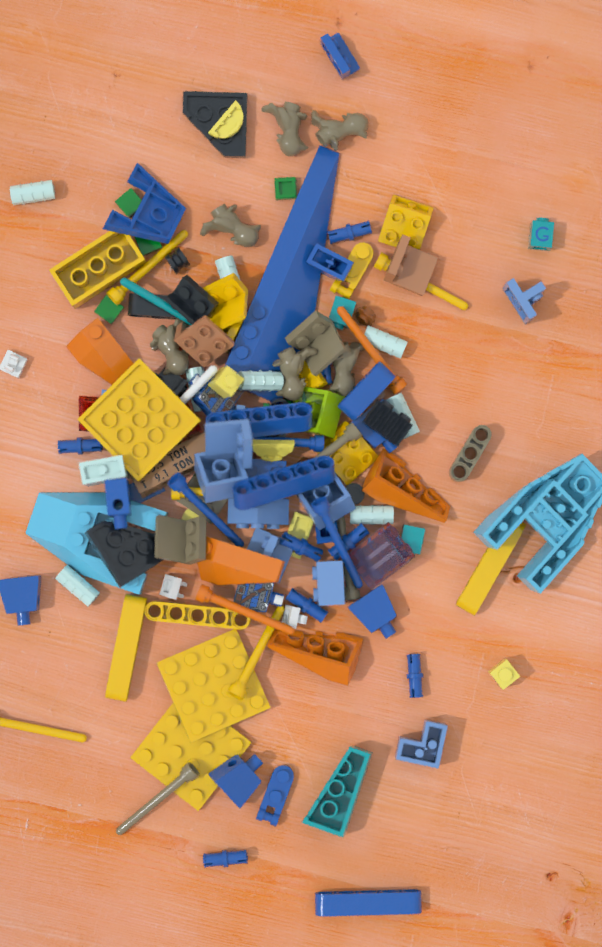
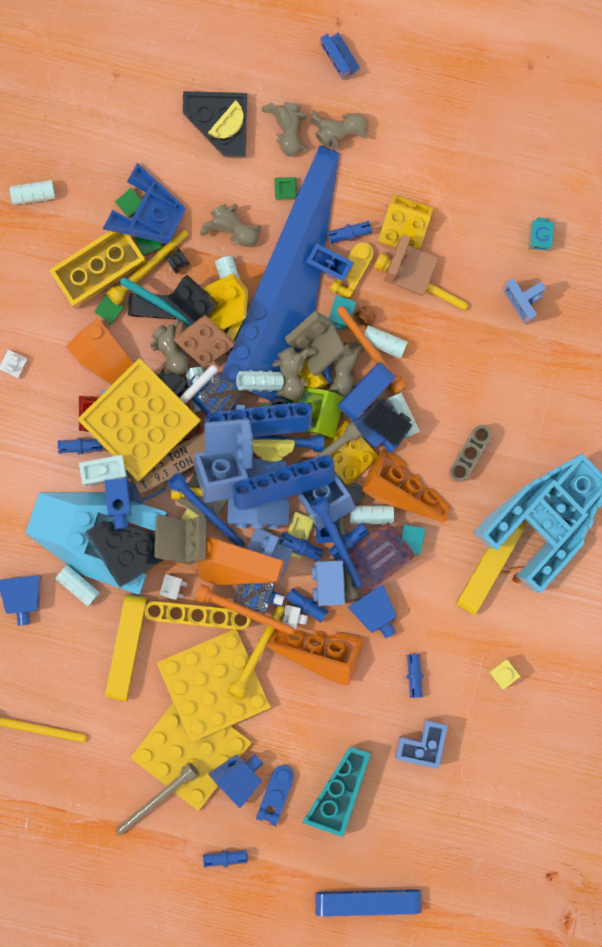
(225, 382): light yellow brick -> none

